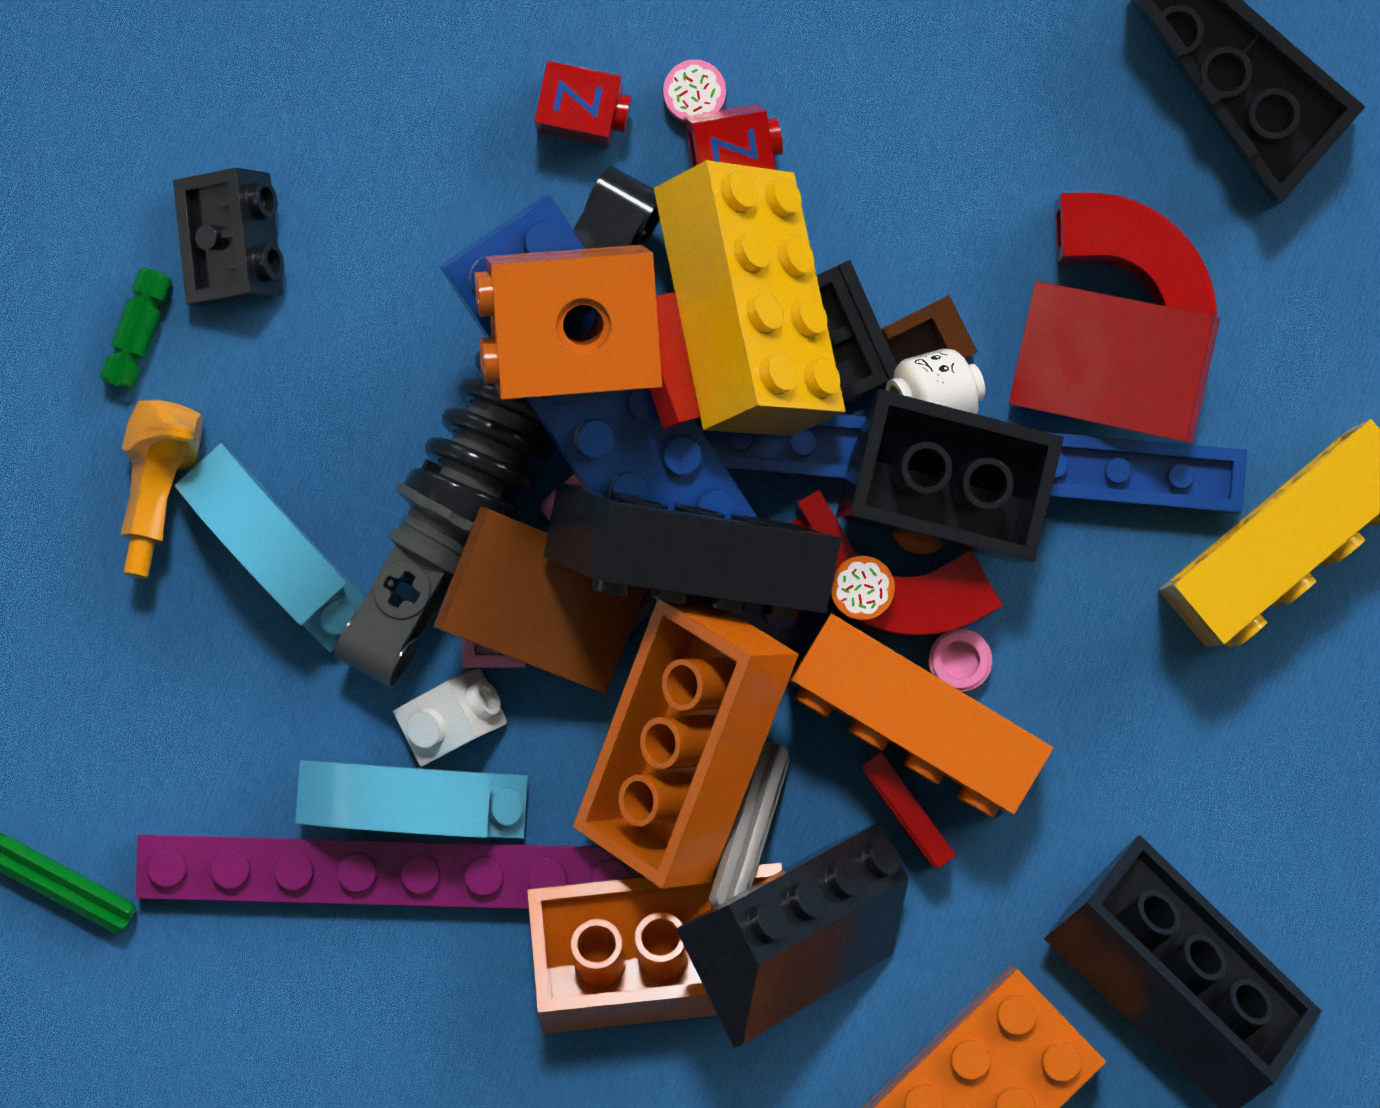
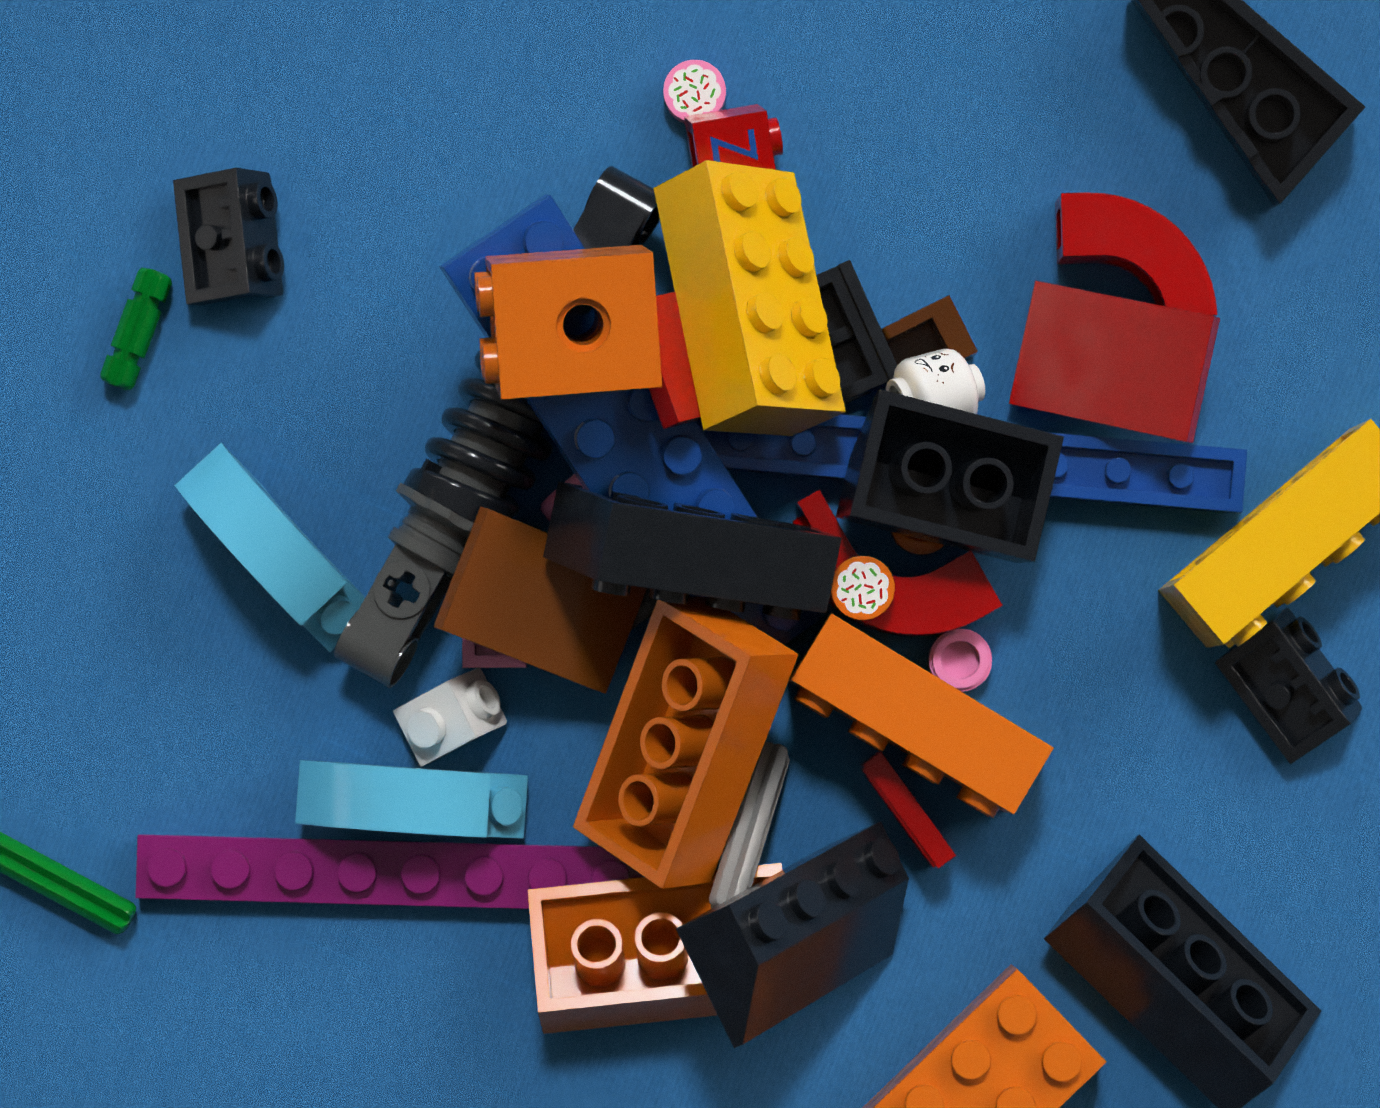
(160, 444): light orange animal -> none
(581, 104): red brick -> none
(1291, 685): none -> black bracket

